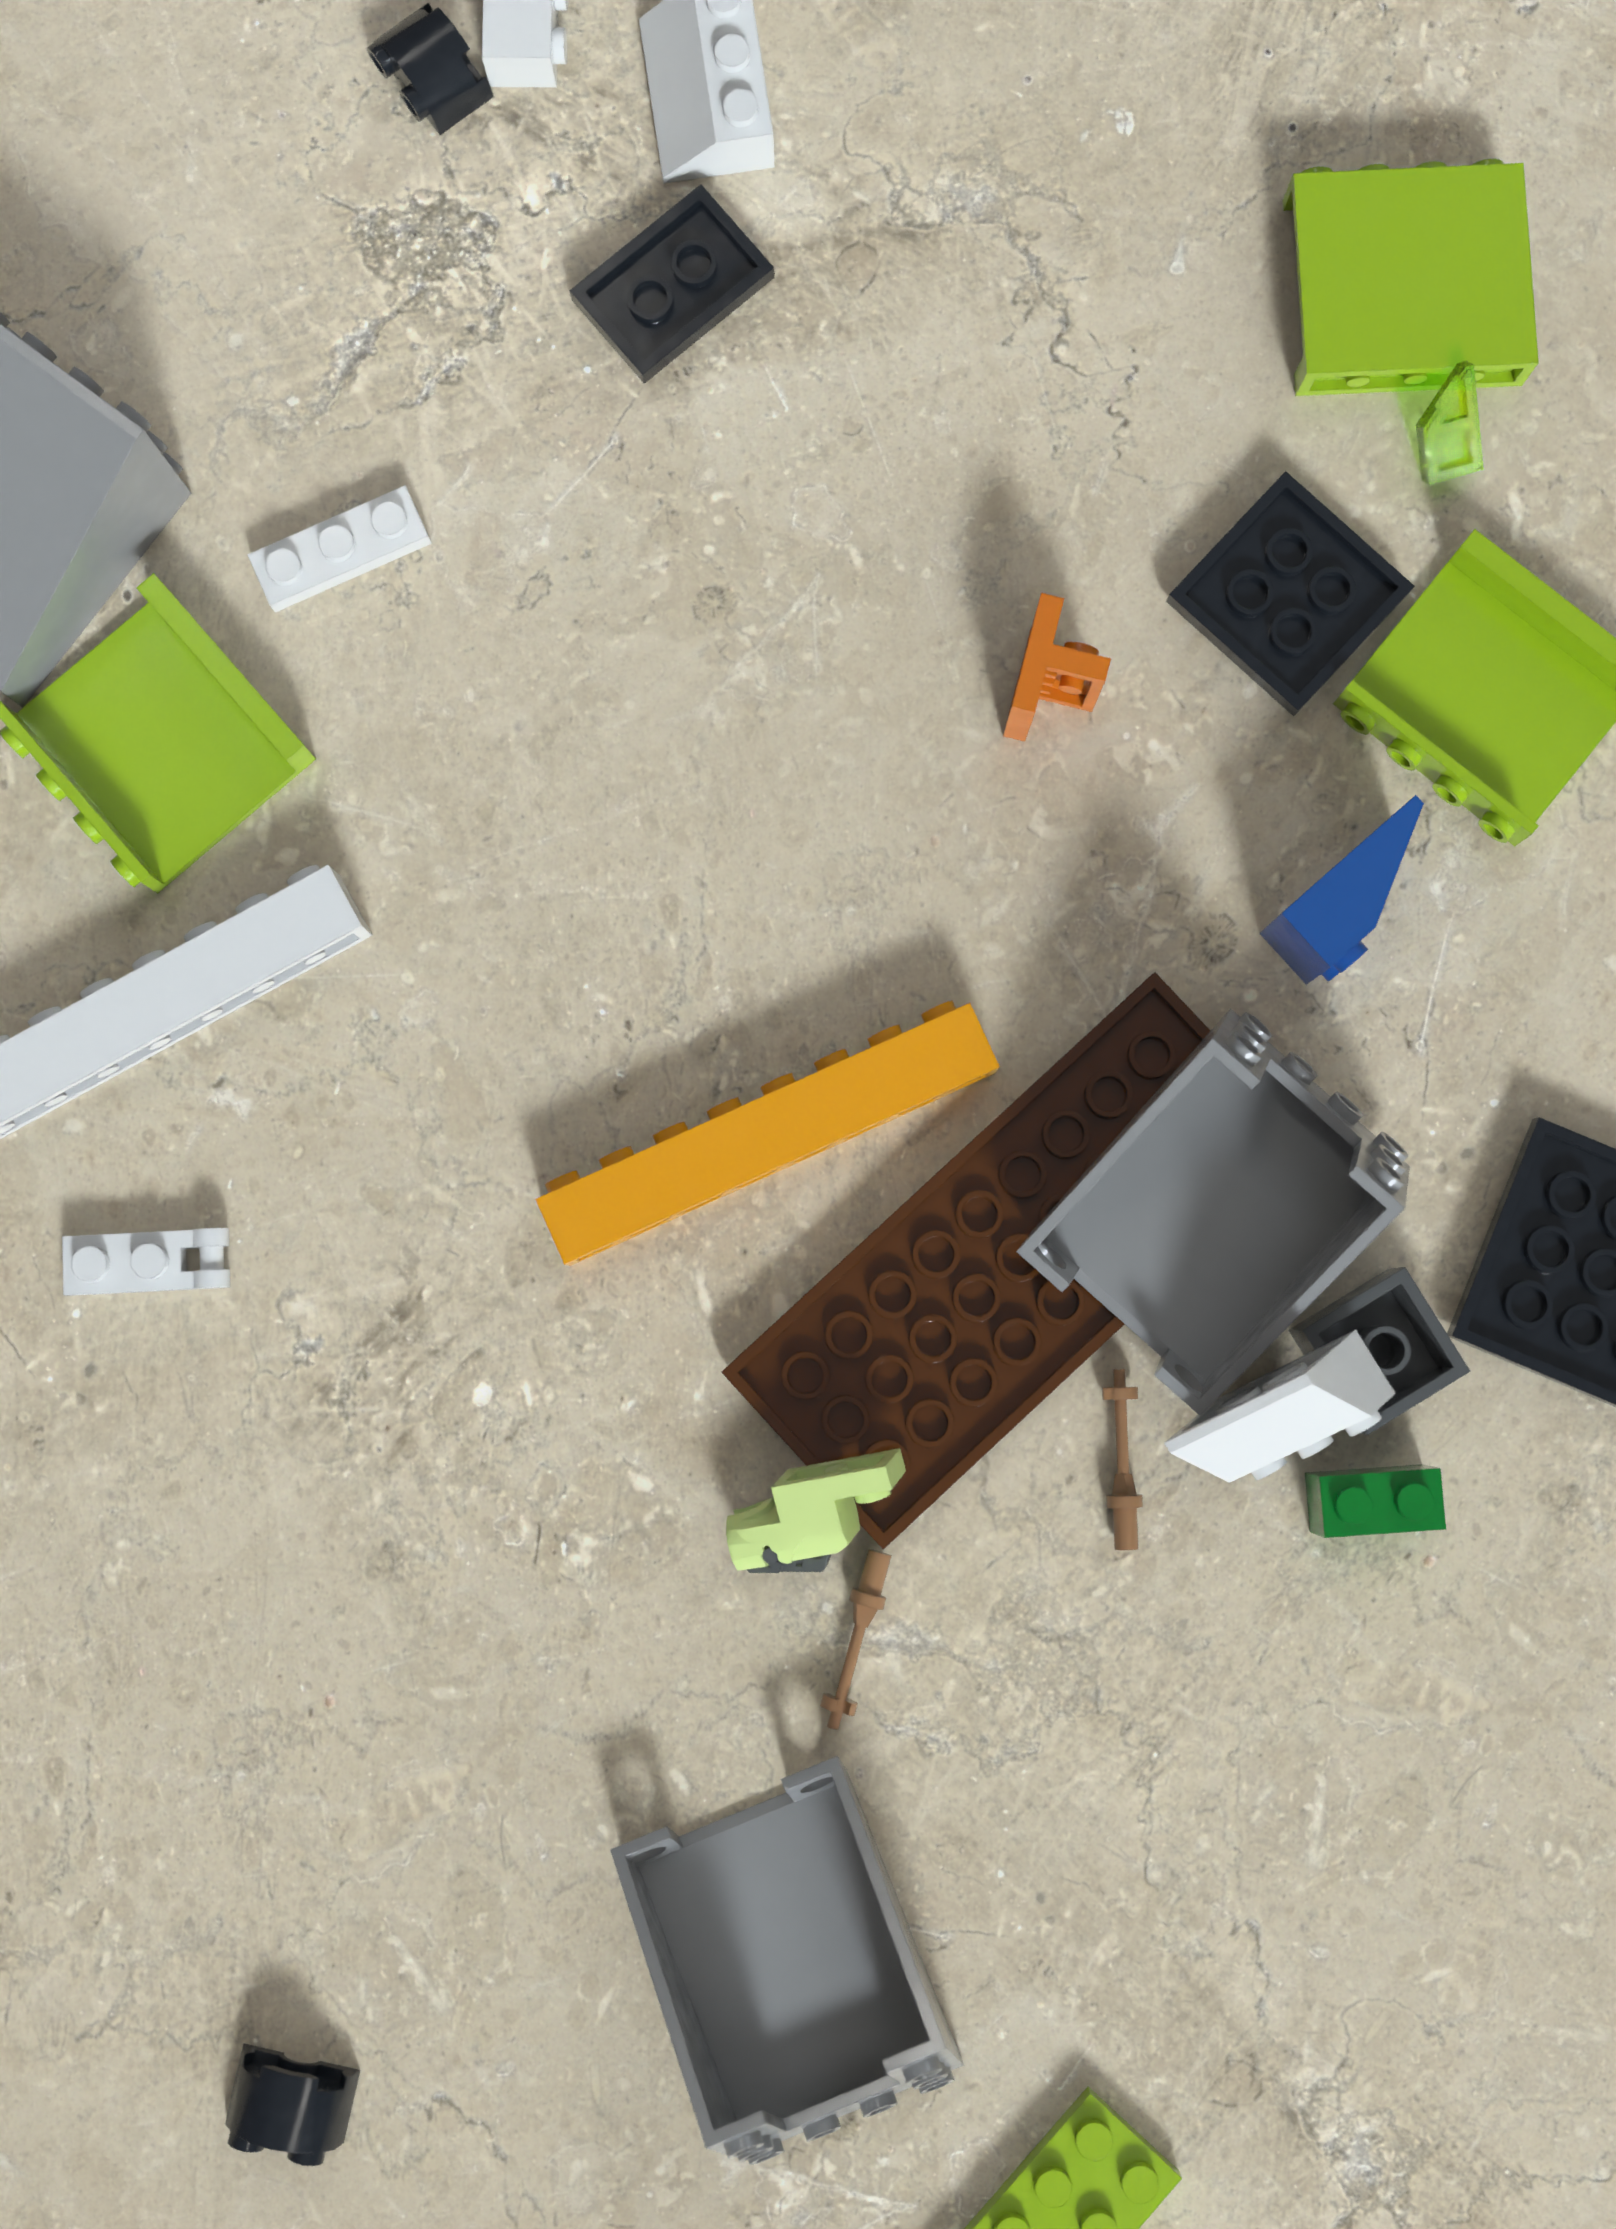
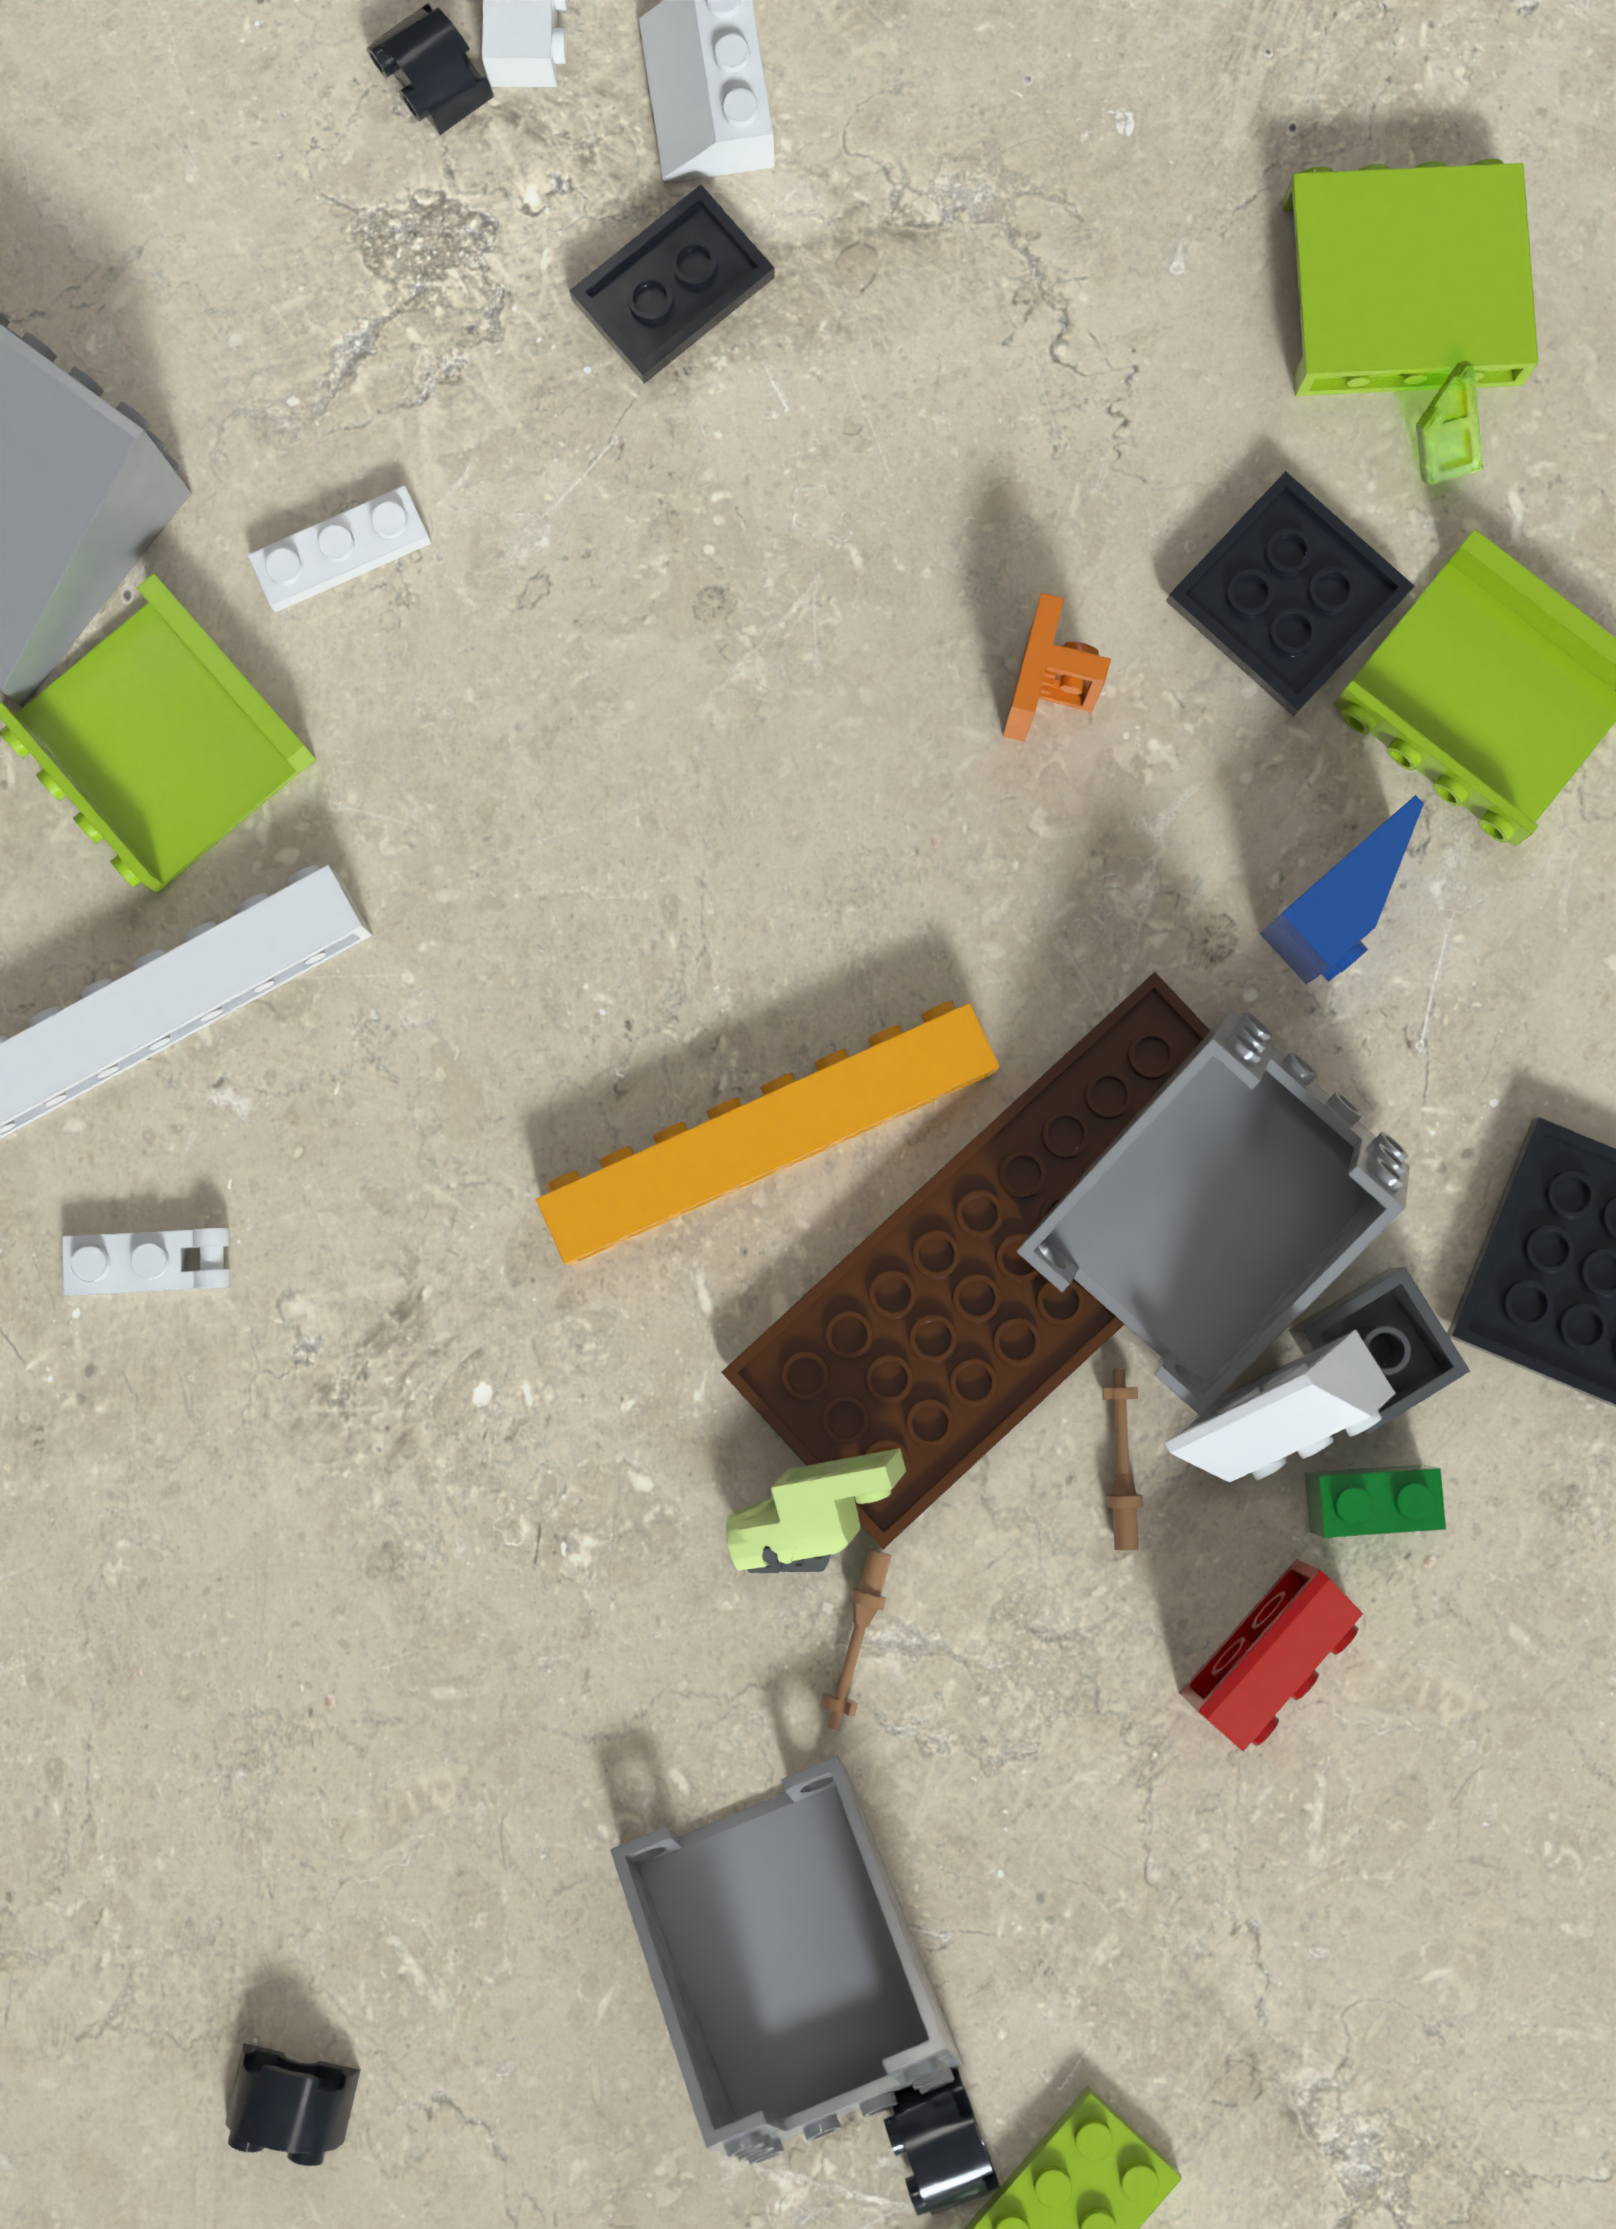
(942, 2147): none -> black cylinder
(1273, 1655): none -> red slope

